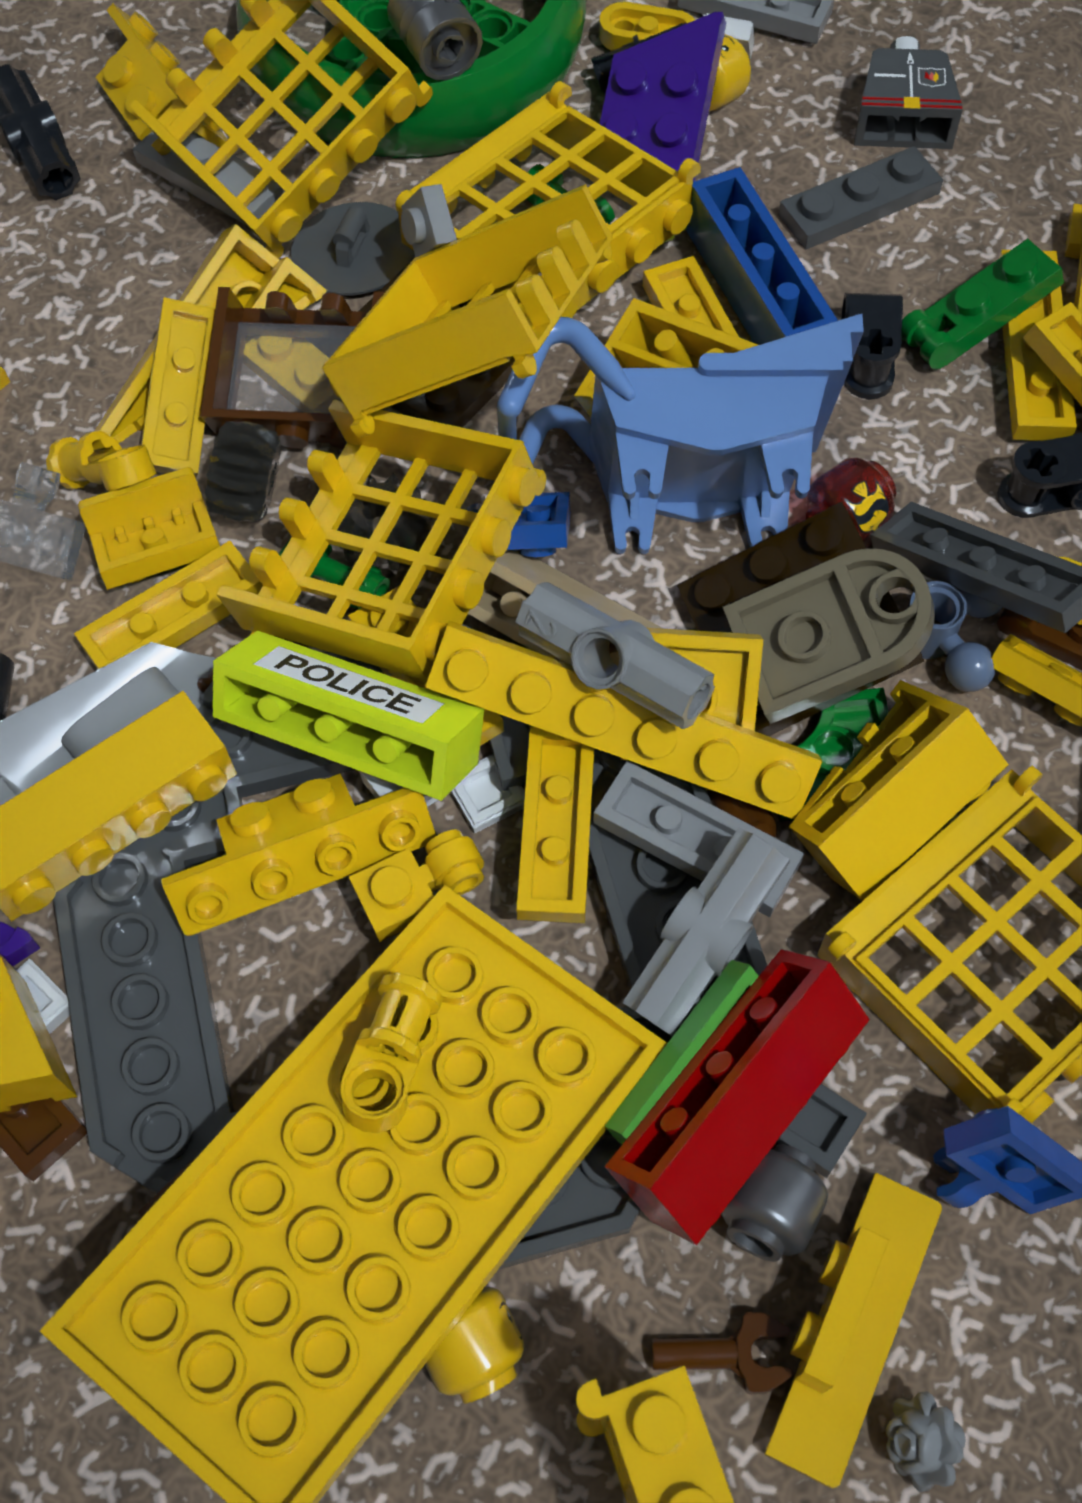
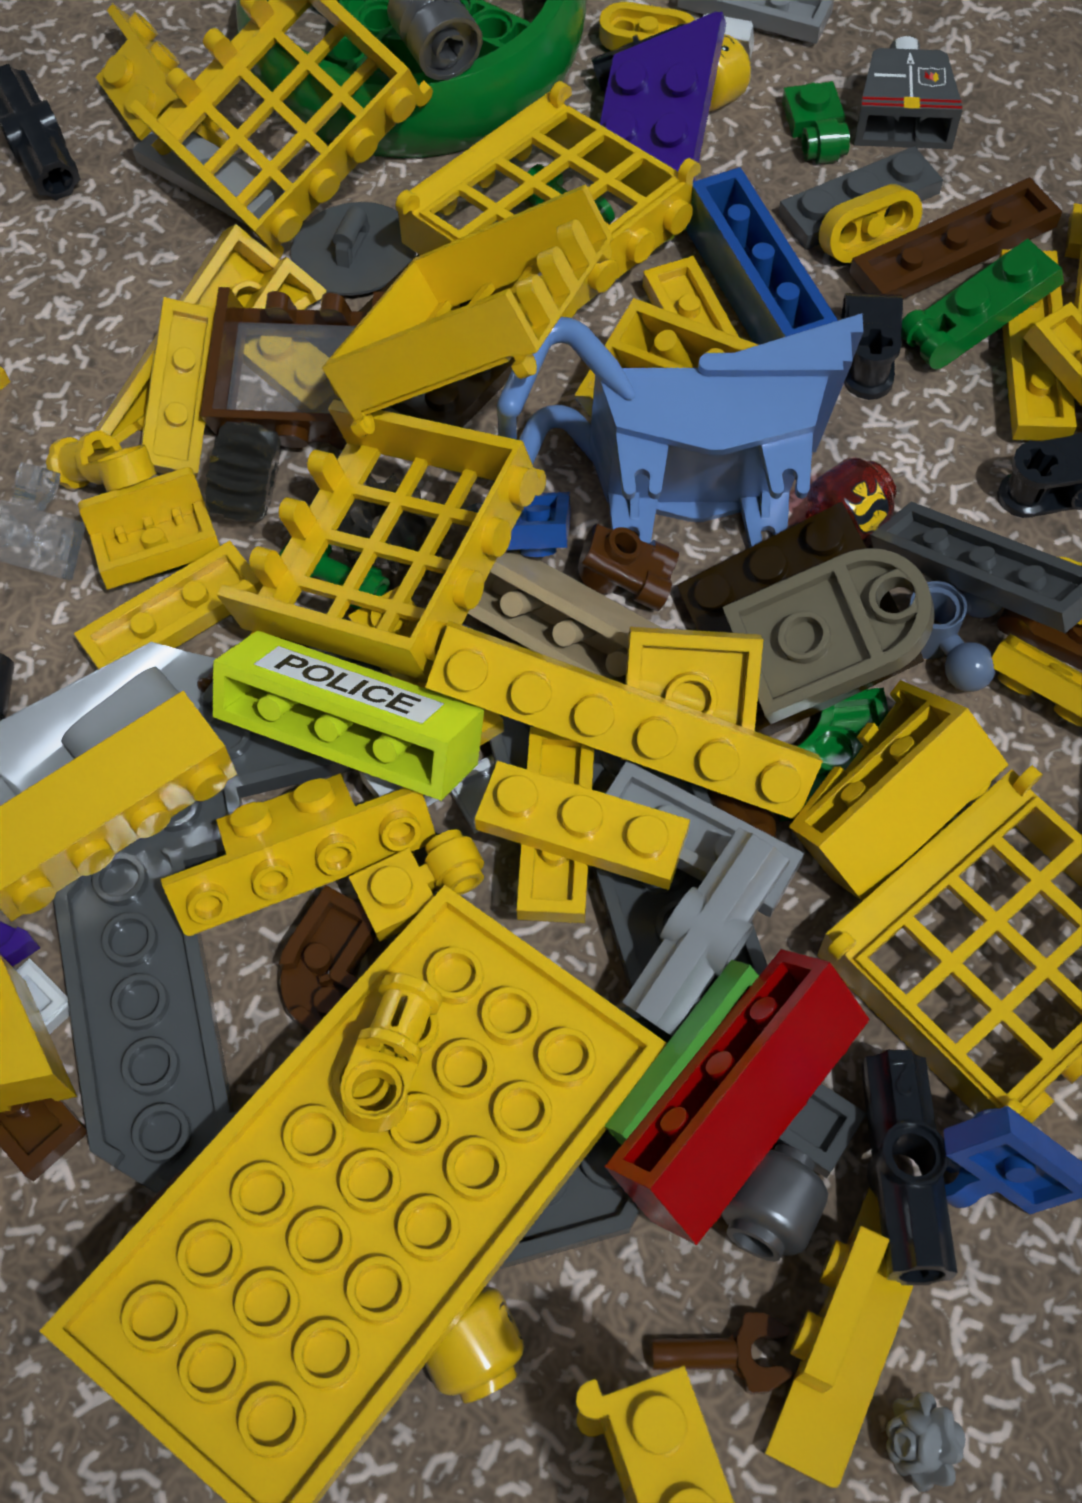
(323, 956): none -> reddish brown plate
(427, 220): light grey plate -> none
(582, 824): none -> yellow plate
(622, 560): none -> reddish brown plate
(646, 669): light grey piece -> none
(819, 119): none -> green plate
(866, 222): none -> yellow plate
(909, 1206): none -> black piece
(956, 241): none -> reddish brown plate

